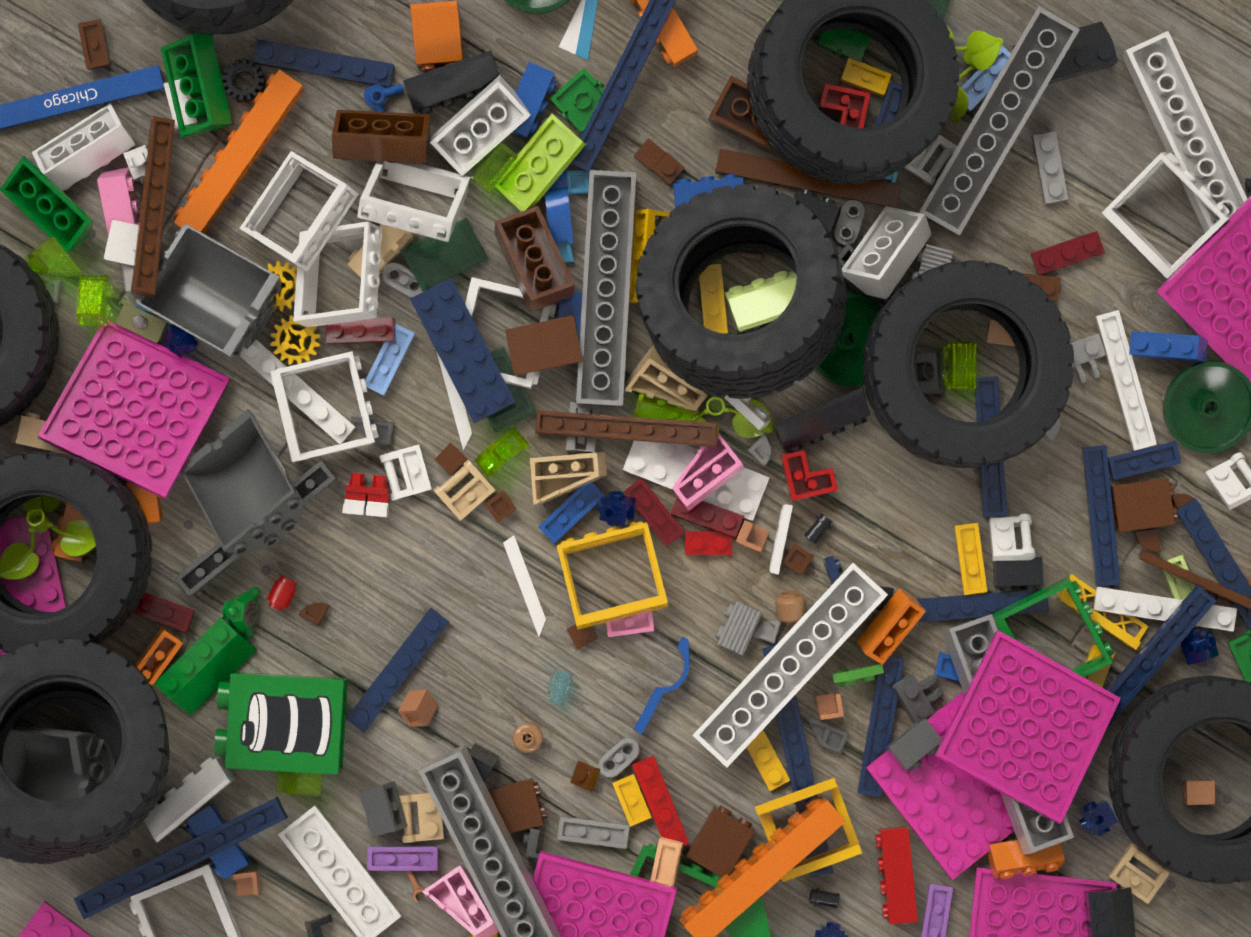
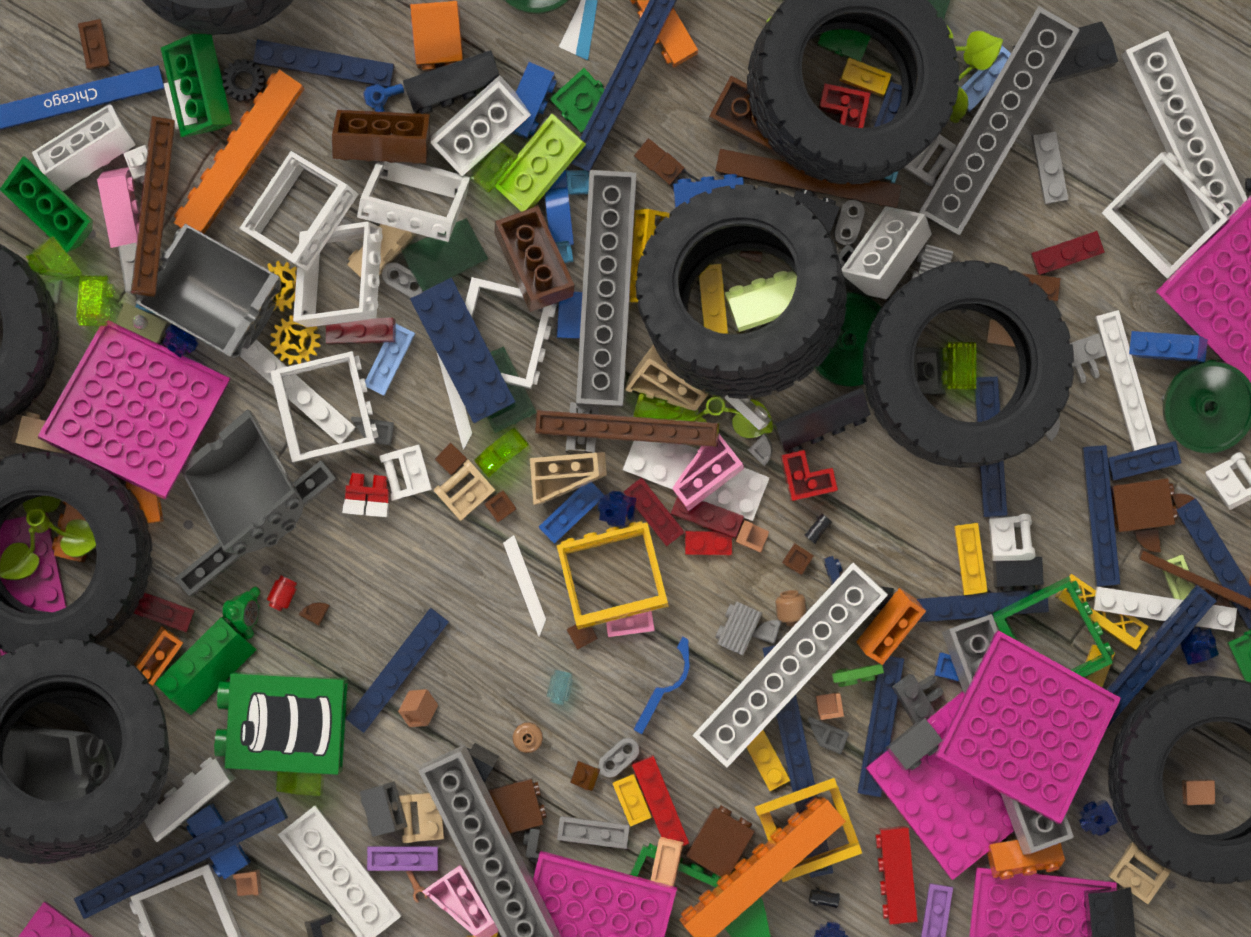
(121, 242): white sticker -> none
(544, 345): reddish brown tile -> none
(780, 539): white tile -> none

